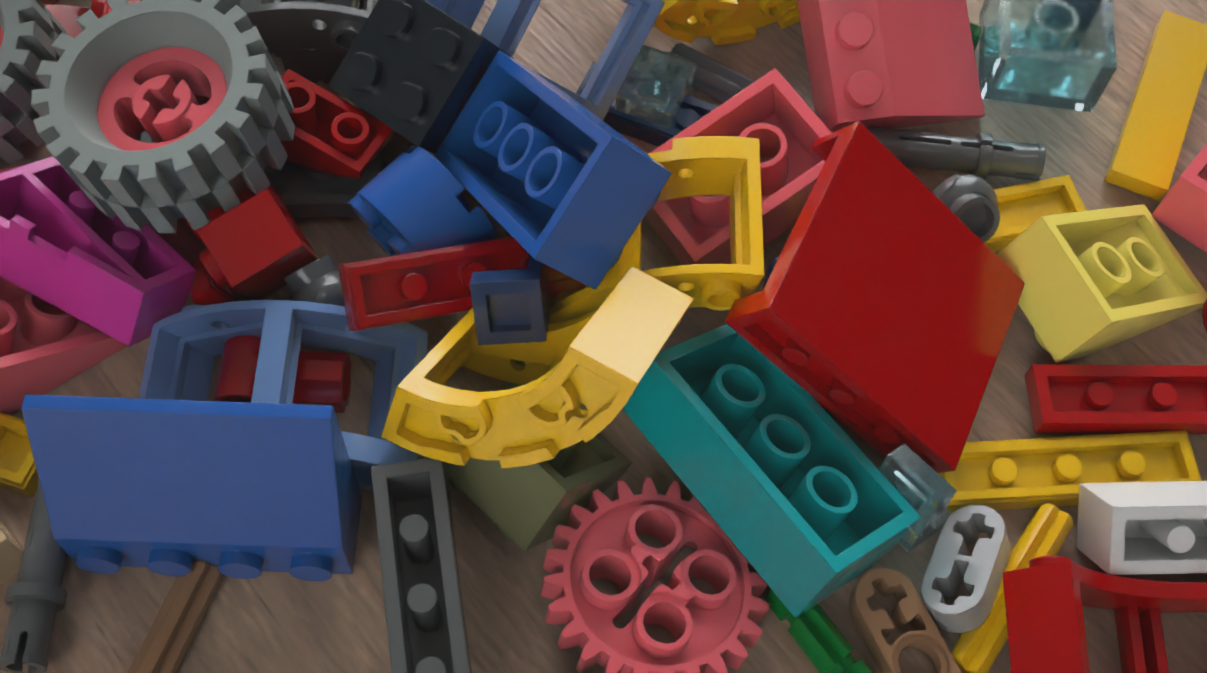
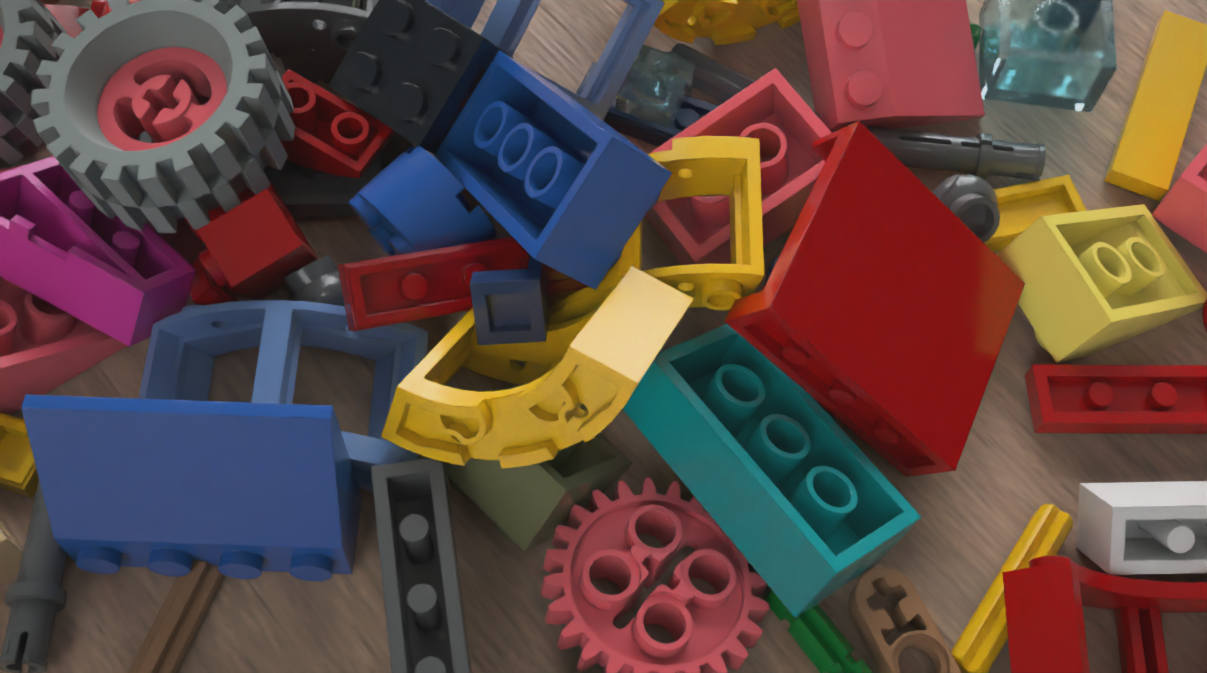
(320, 376): red piece -> none
(923, 491): clear light blue bracket -> none
(980, 571): light grey beam -> none
(1050, 469): yellow tile -> none

